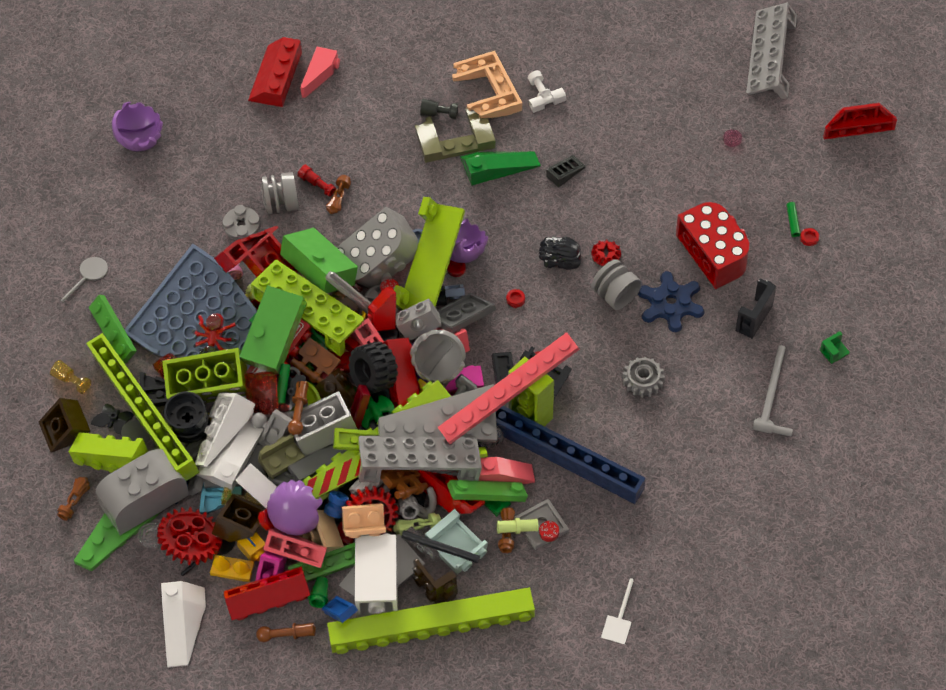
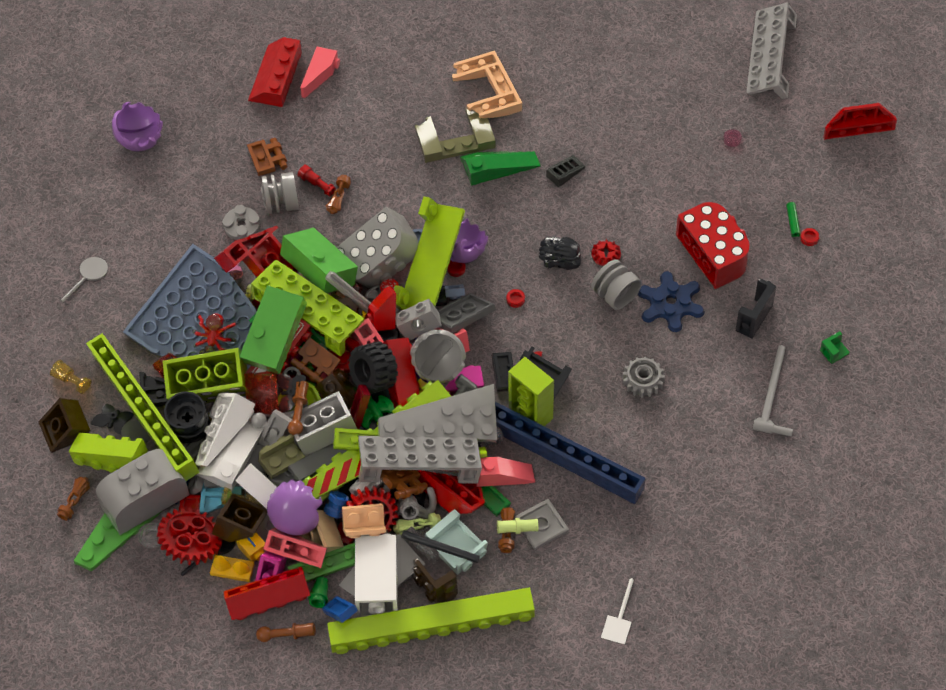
(112, 328): bright green plate -> none
(182, 615): white wedge -> none
(190, 501): none -> red tile
(261, 156): none -> dark orange plate
(264, 520): red tile -> none
(283, 382): green piece -> none
(432, 108): pearl dark grey piece -> none
(487, 490): bright green plate -> none
(508, 388): coral plate -> none
(544, 96): white bar -> none
(549, 531): red tile -> none

